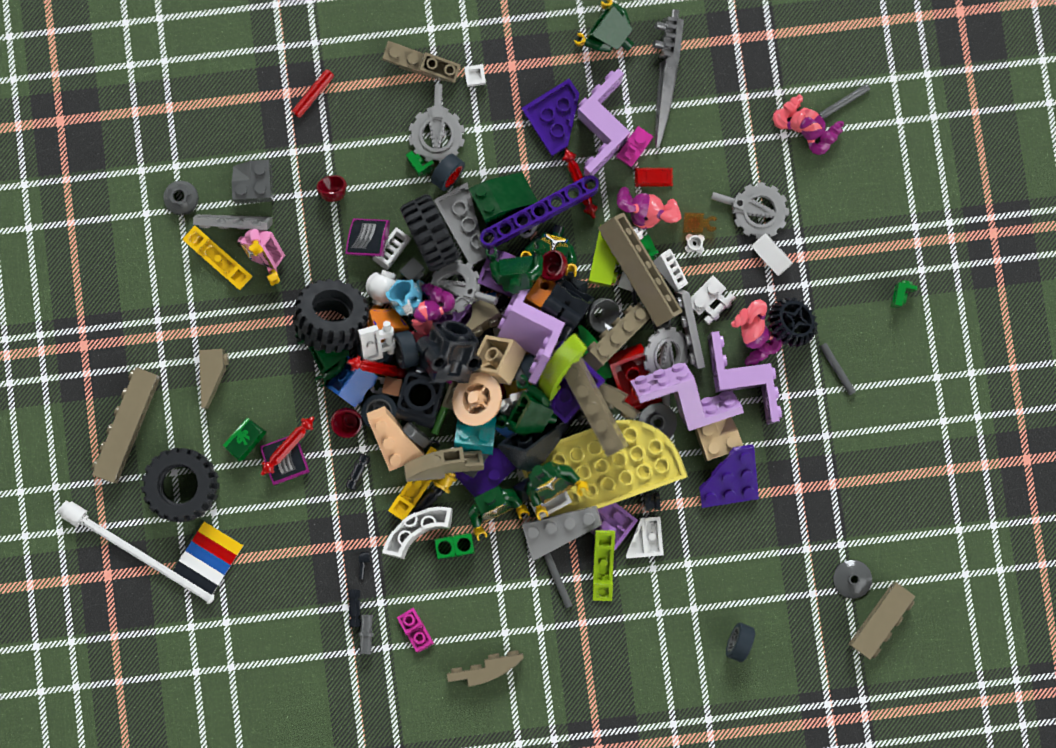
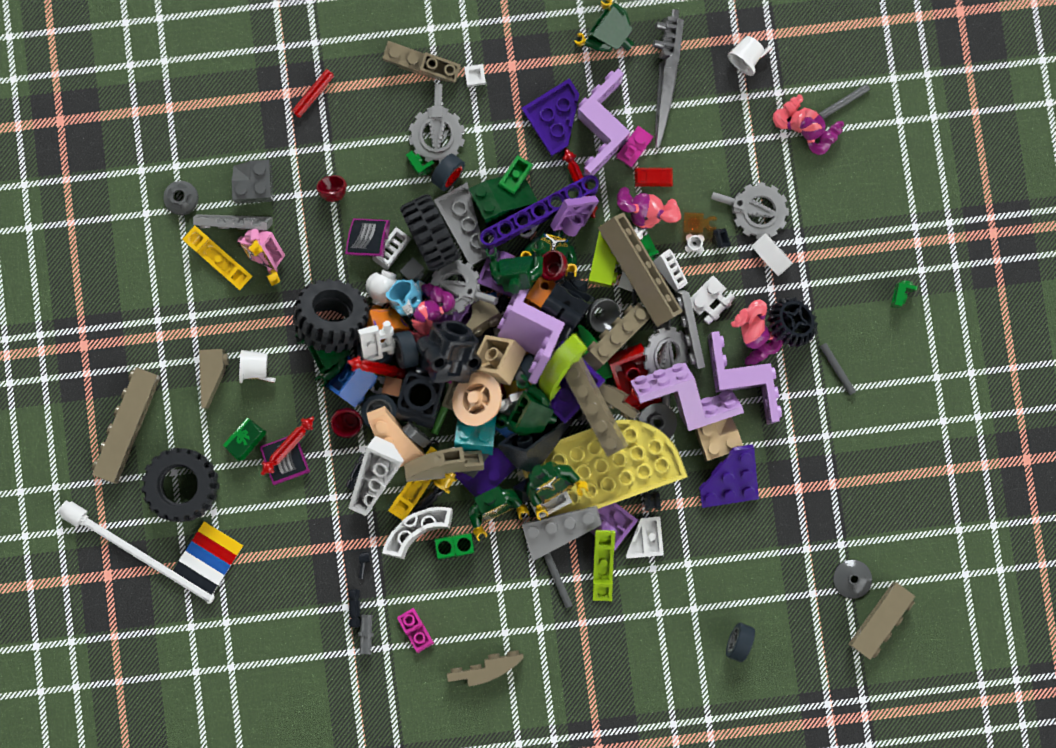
(254, 366): none -> white hat
(376, 471): none -> white wedge
(515, 174): none -> green slope
(574, 214): none -> medium lavender plate
(720, 238): none -> black slope
(747, 54): none -> white hat

